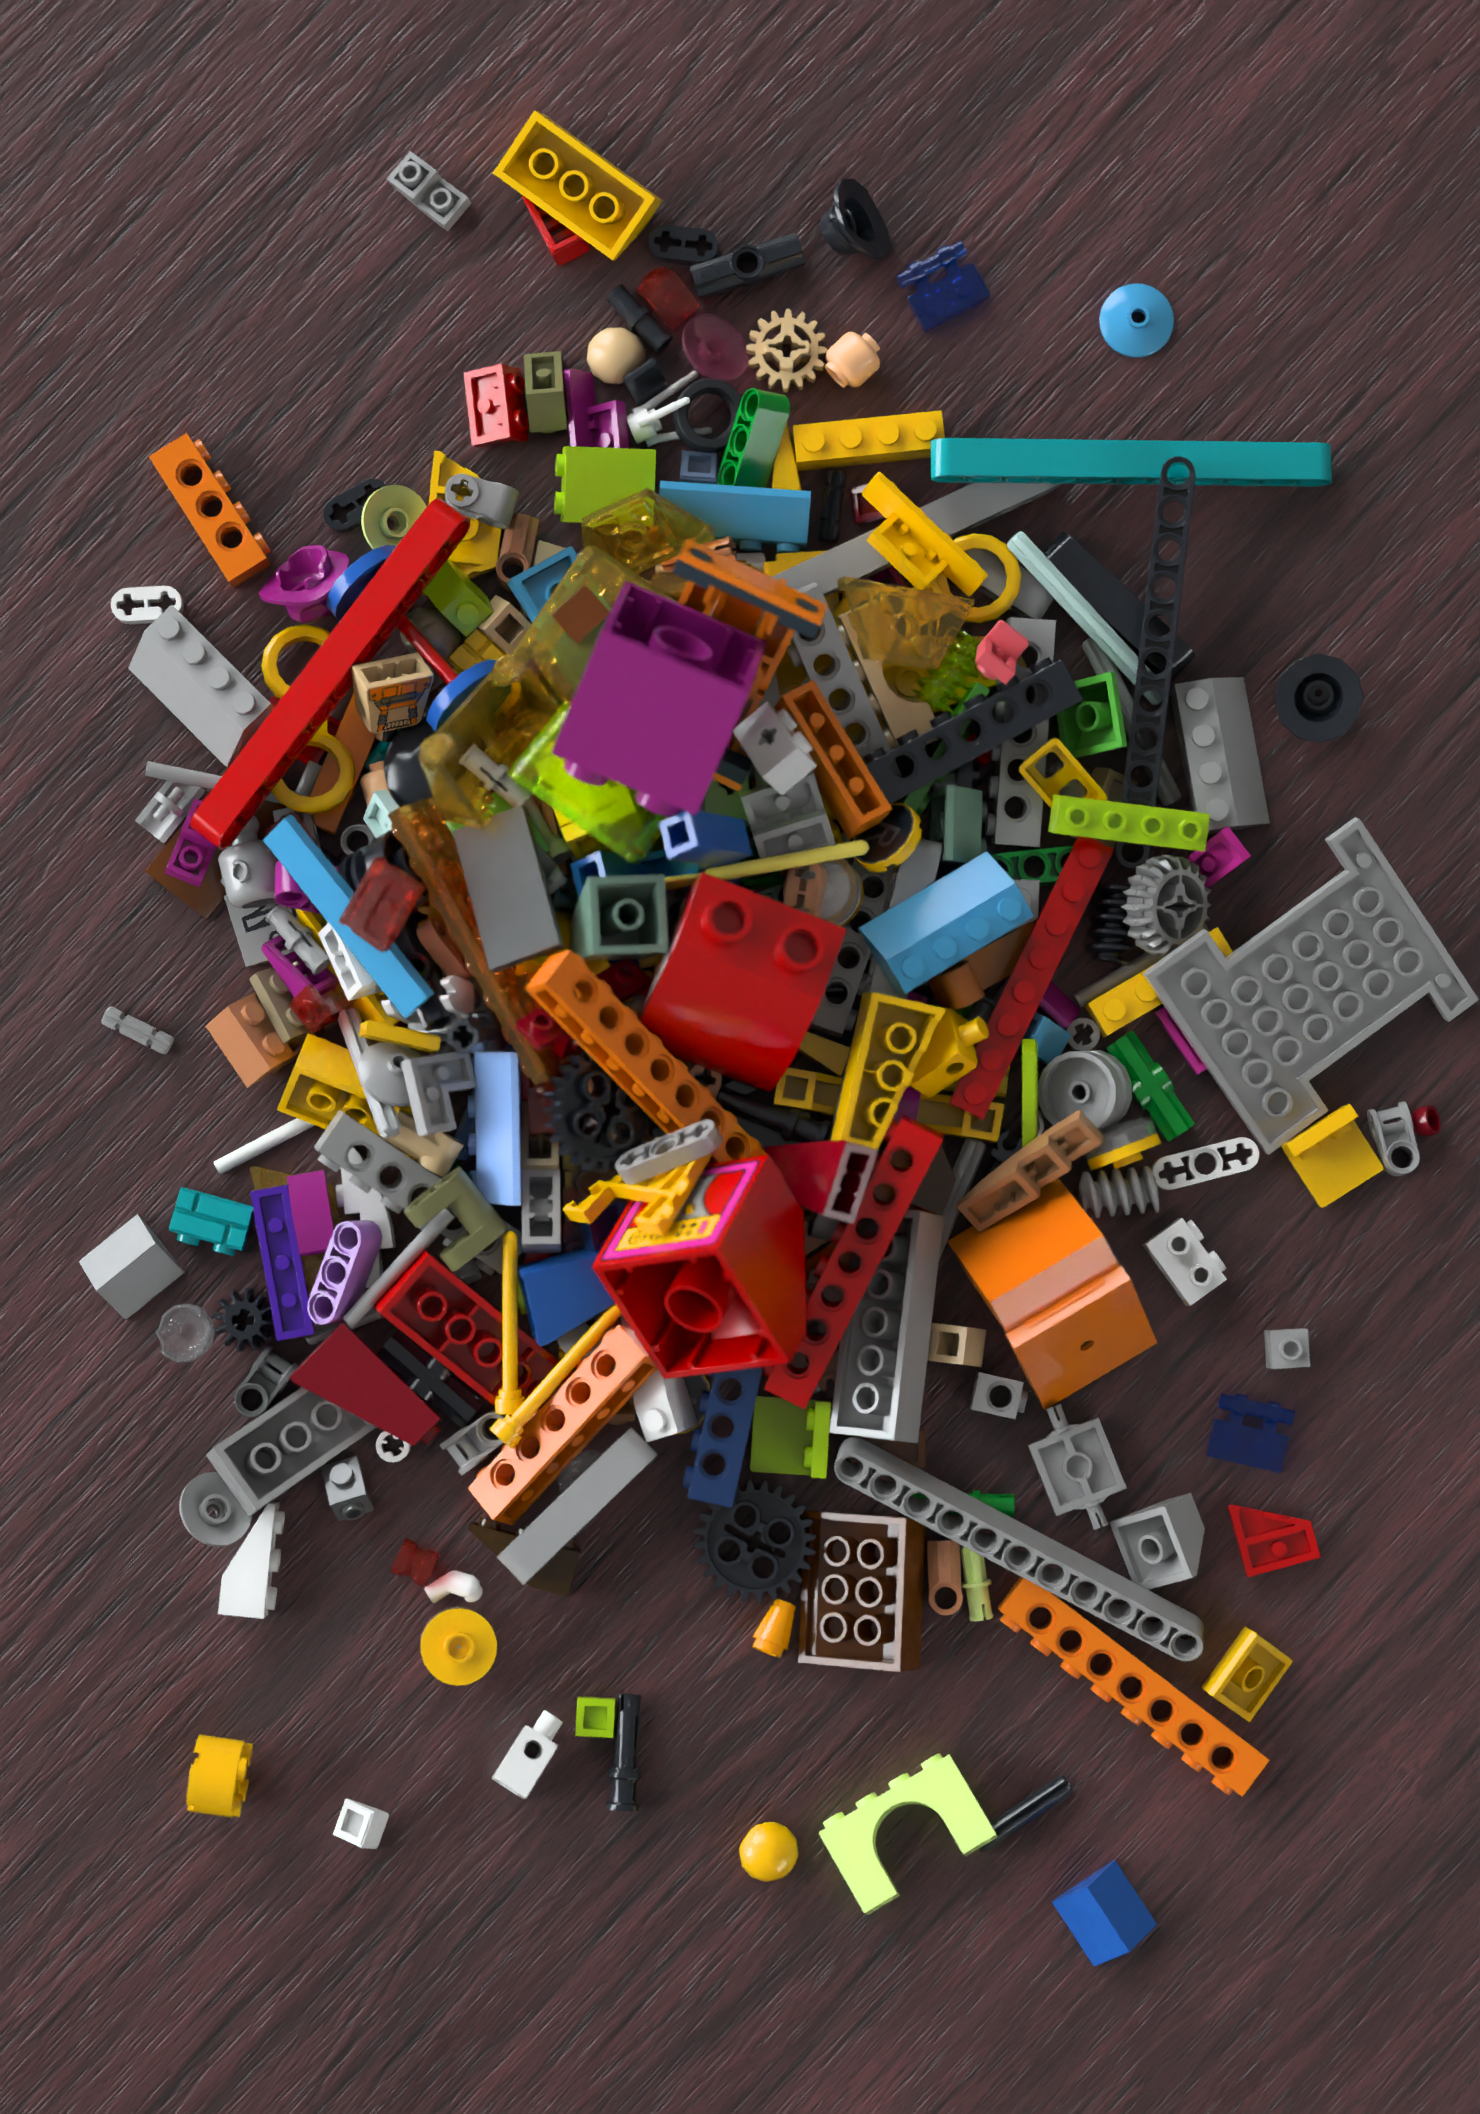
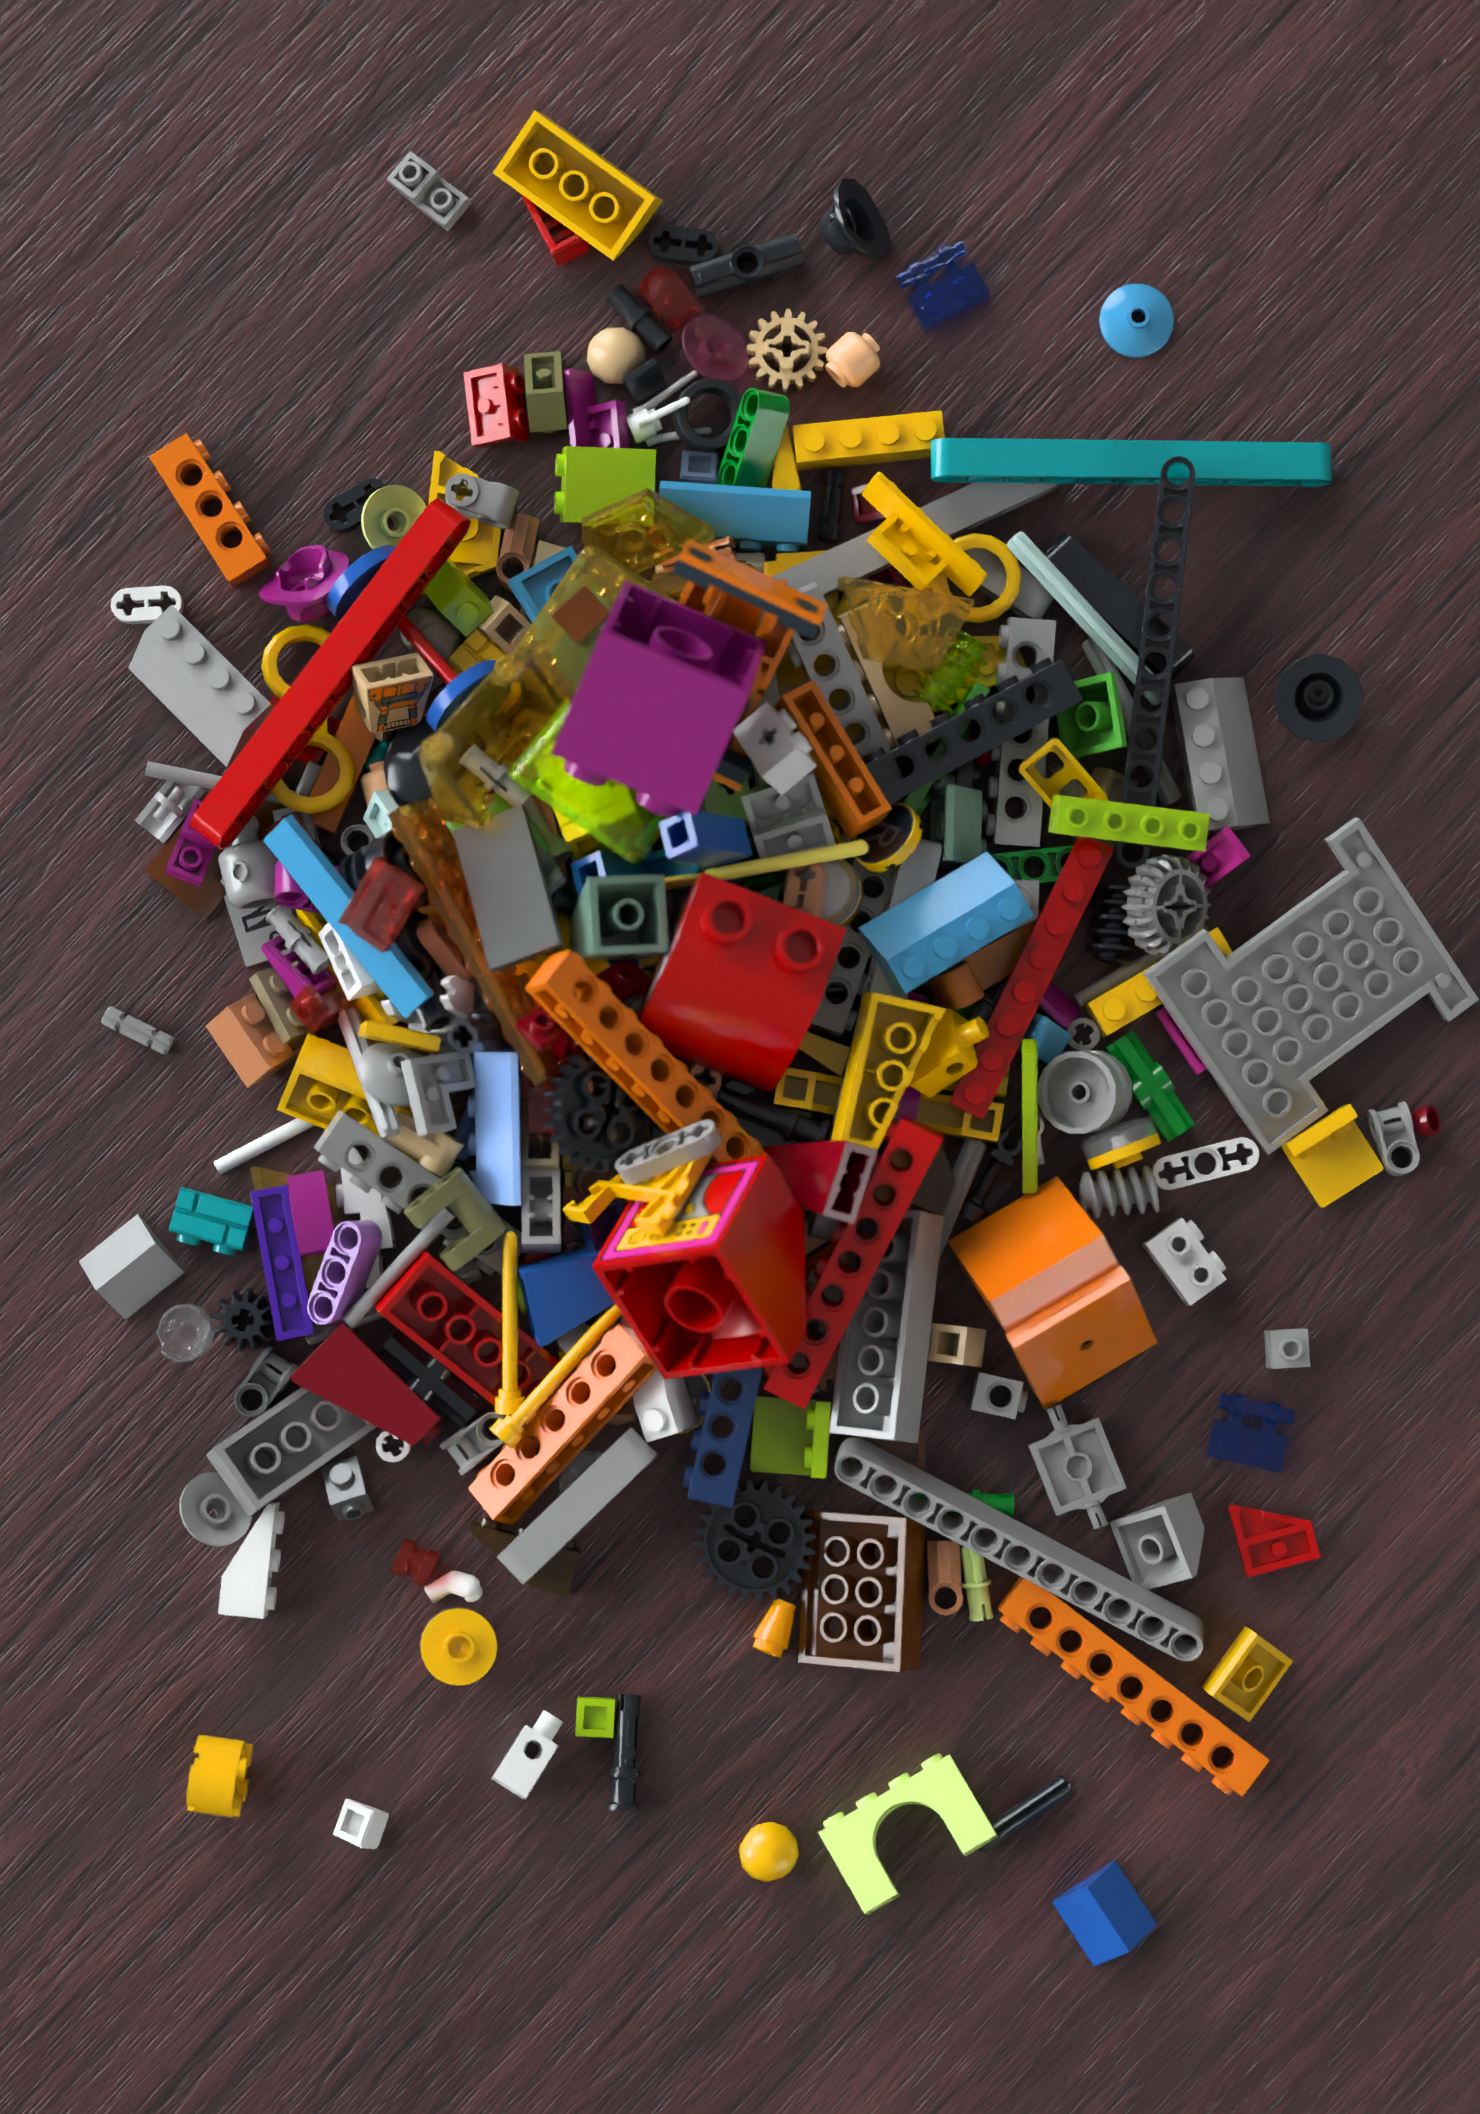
(999, 652): coral bracket -> none
(1028, 1170): medium nougat slope -> none

